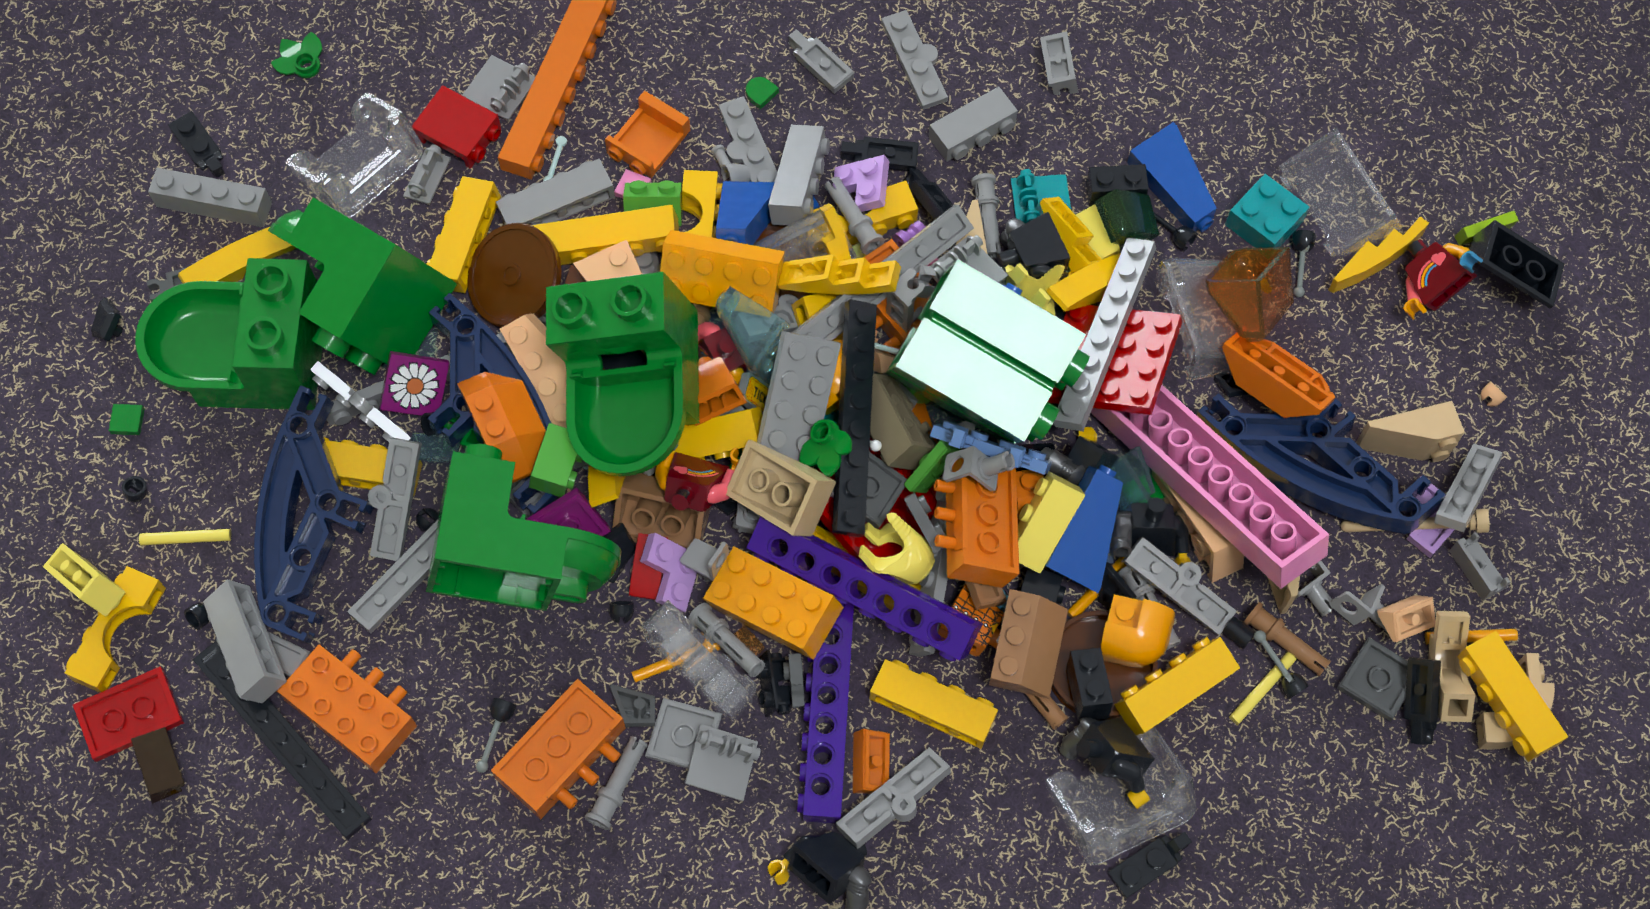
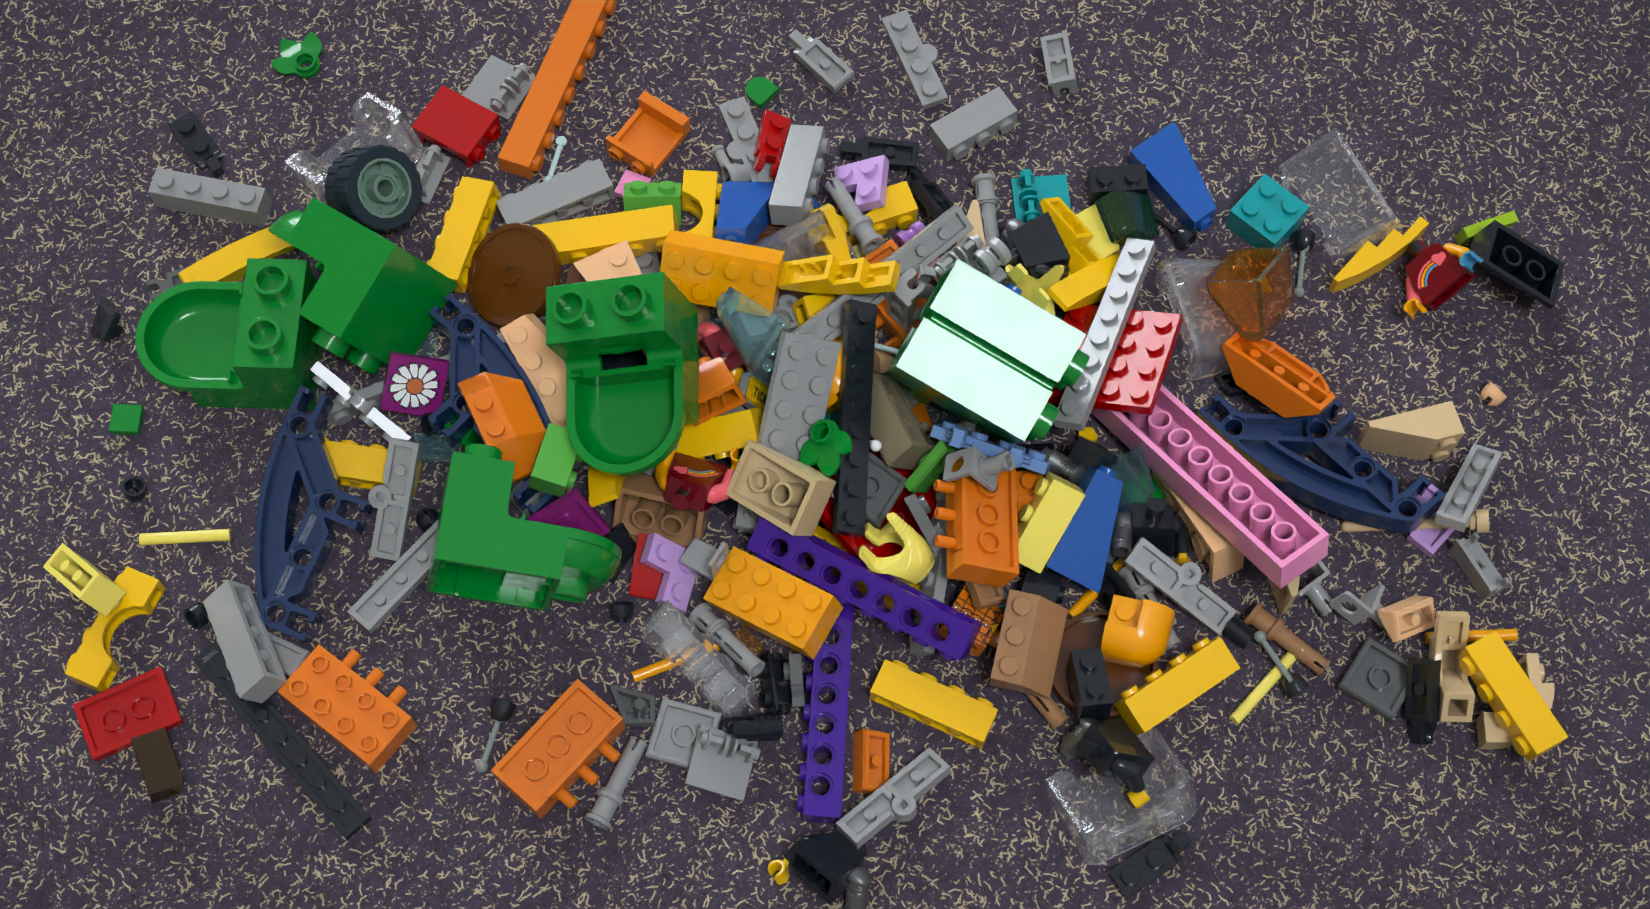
(374, 187): none -> black wheel
(755, 727): none -> black hinge
(771, 141): none -> red hinge
(991, 257): none -> light grey wheel

